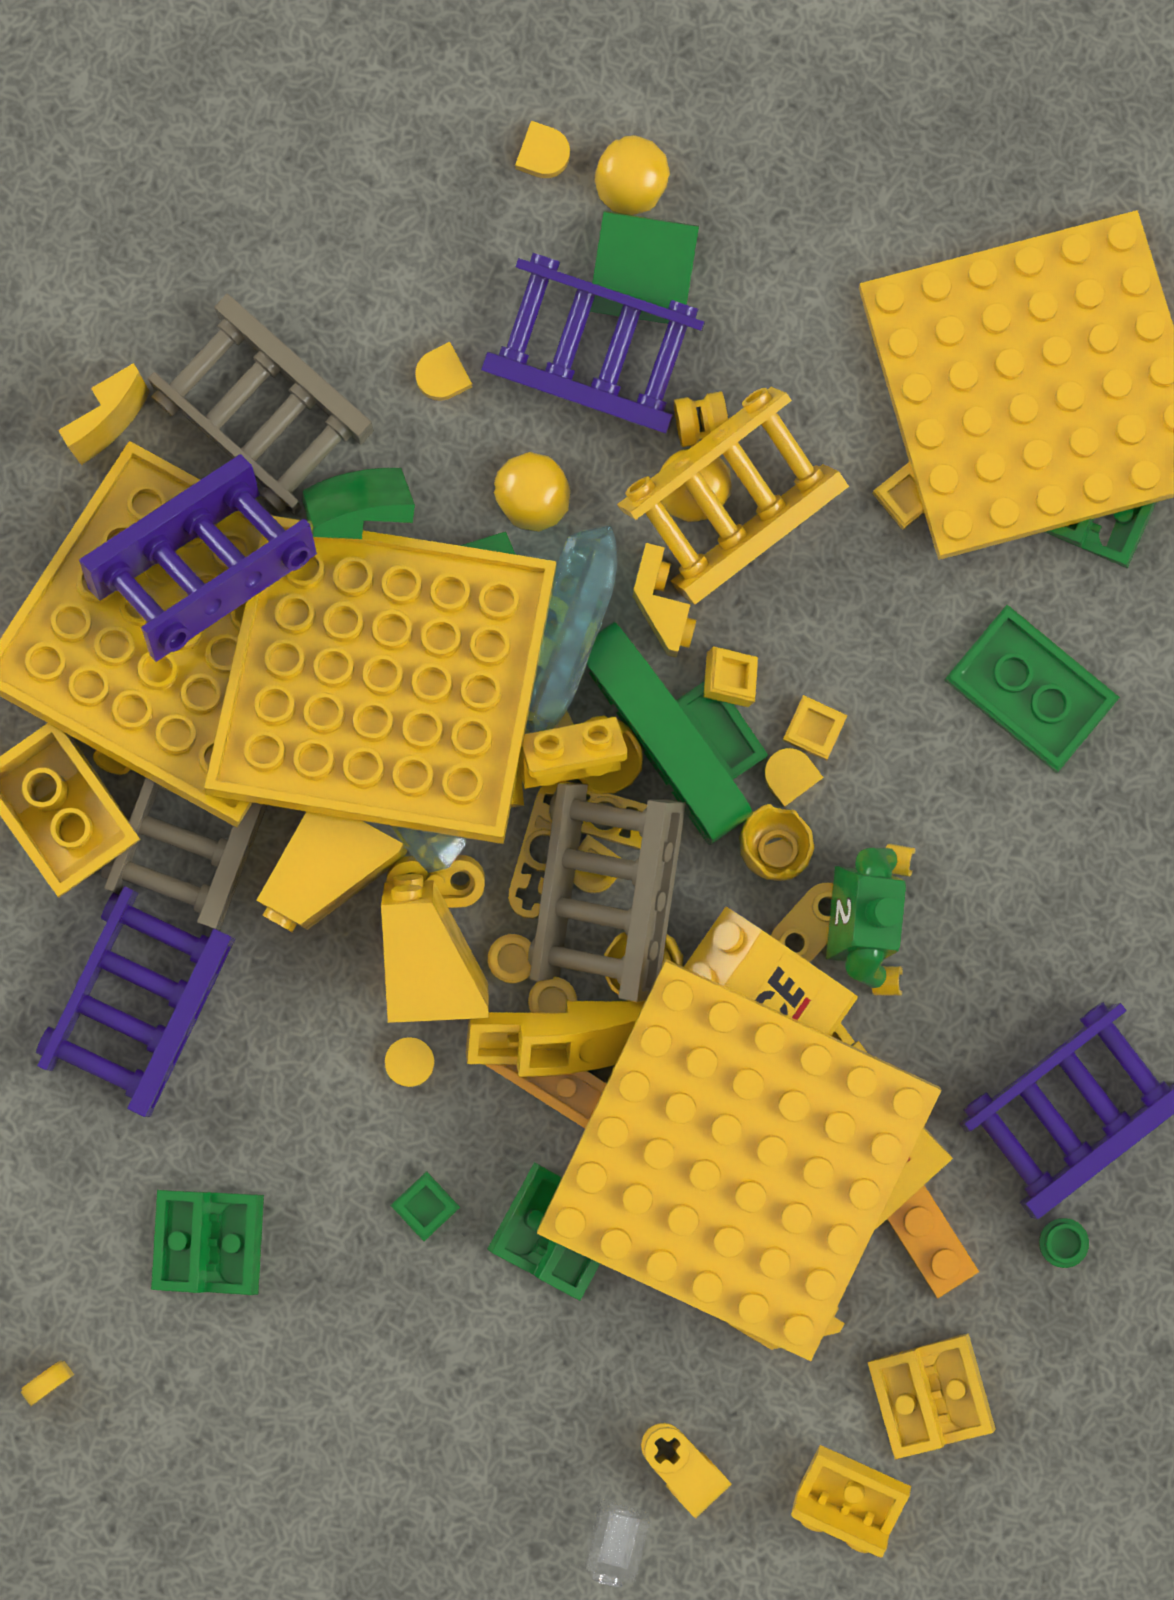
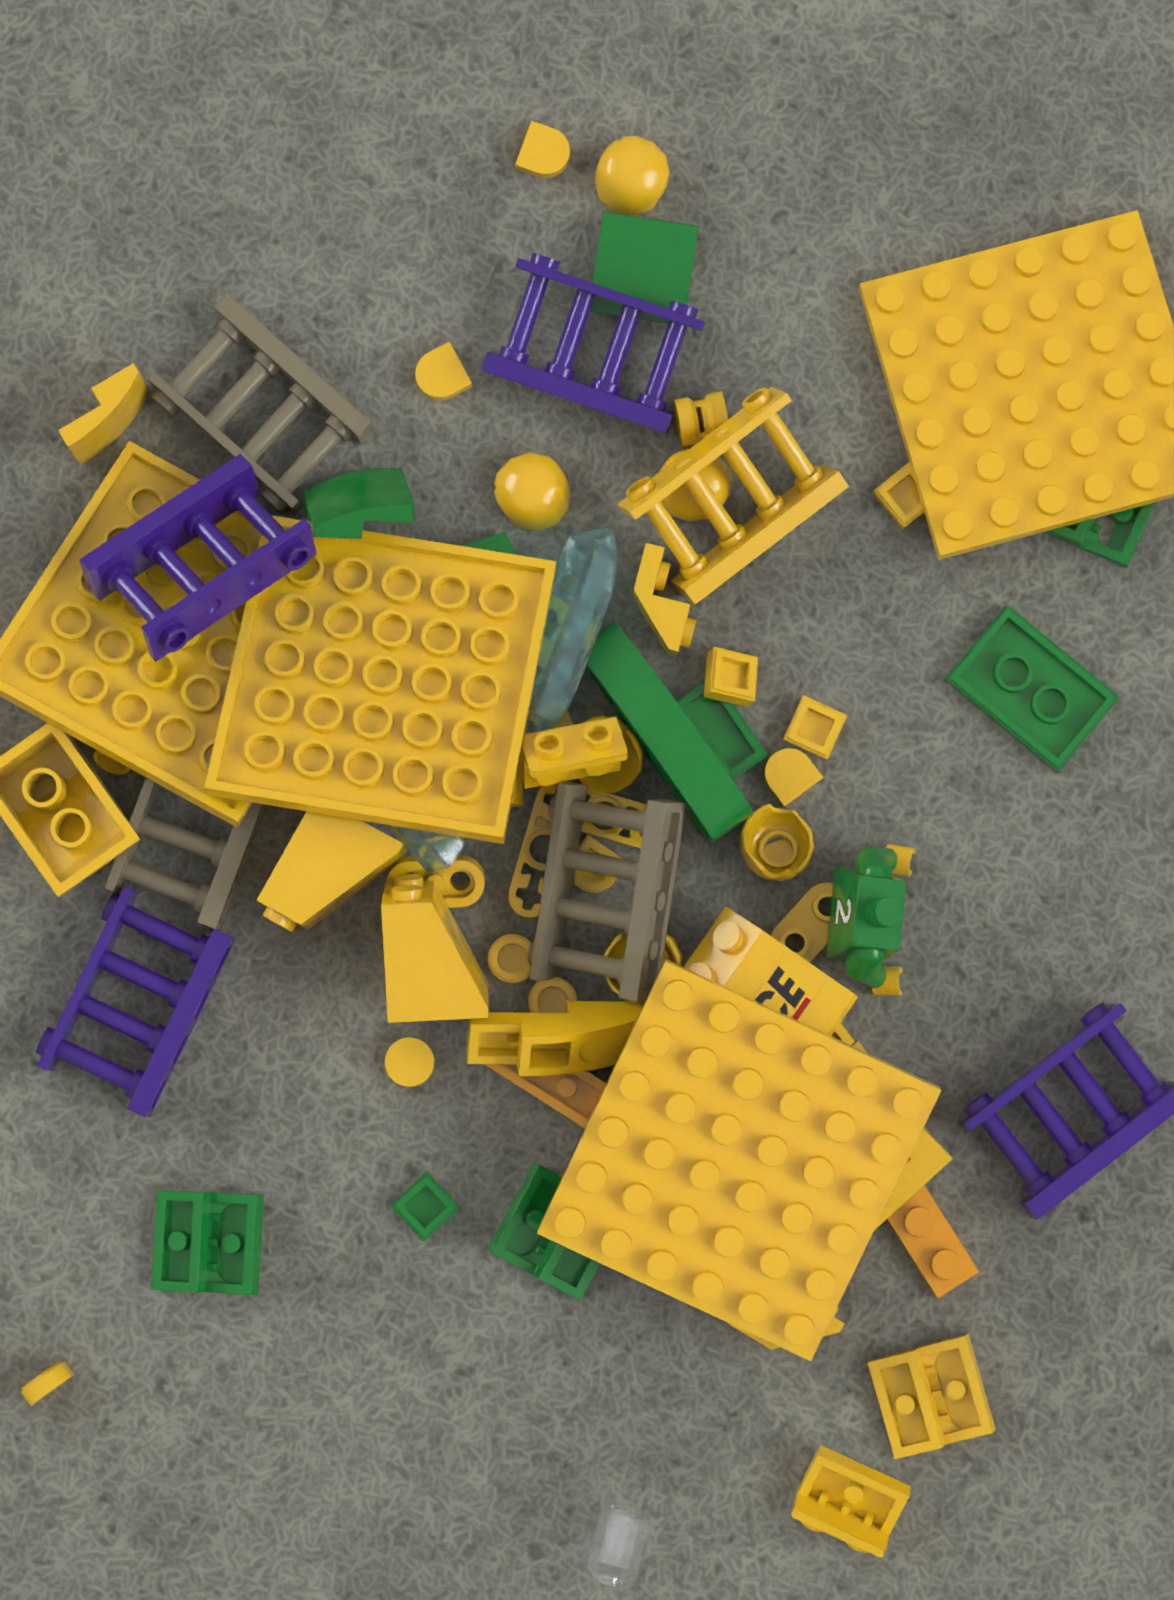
(688, 1473): yellow piece -> none
(1063, 1242): green plate -> none

